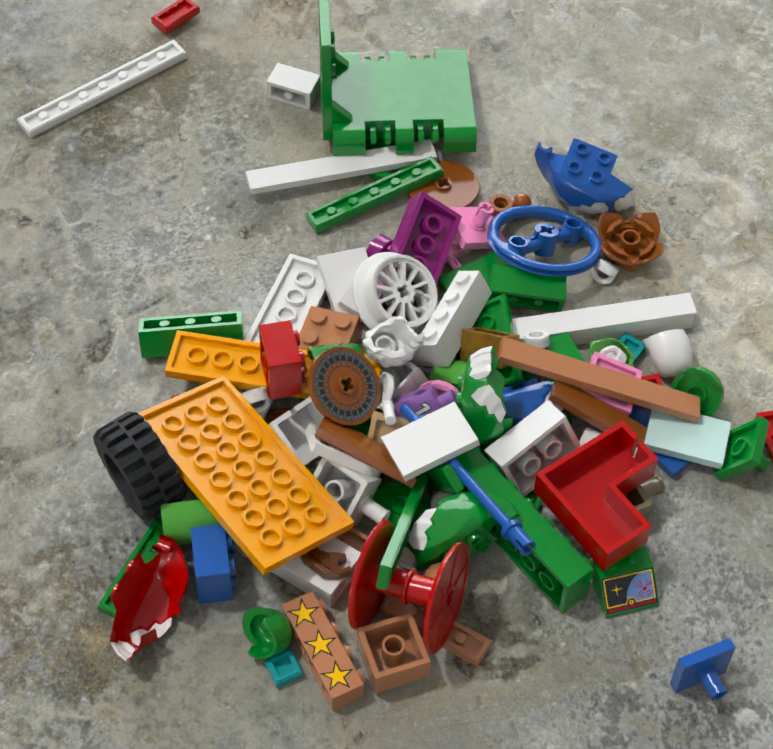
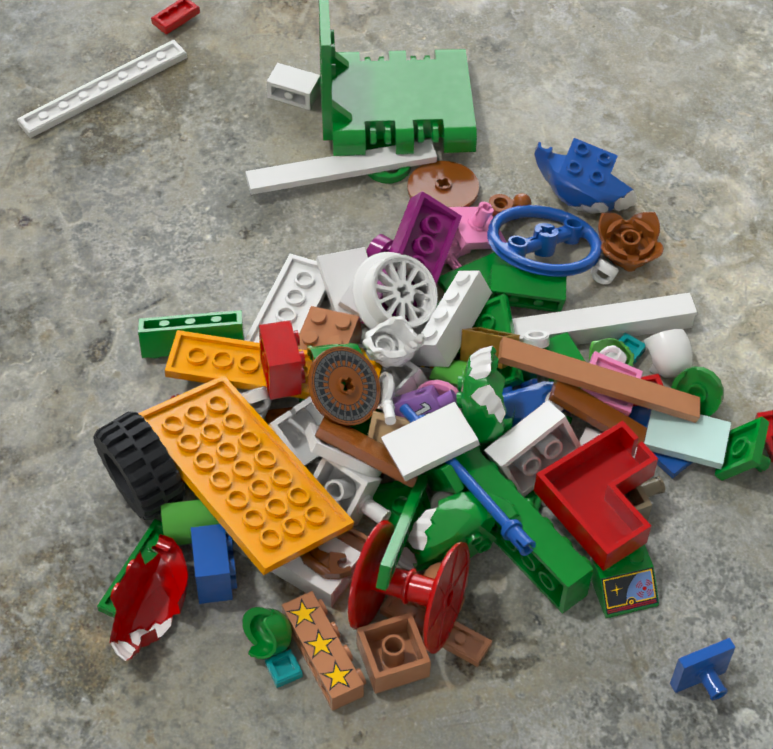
(374, 194): green tile -> none

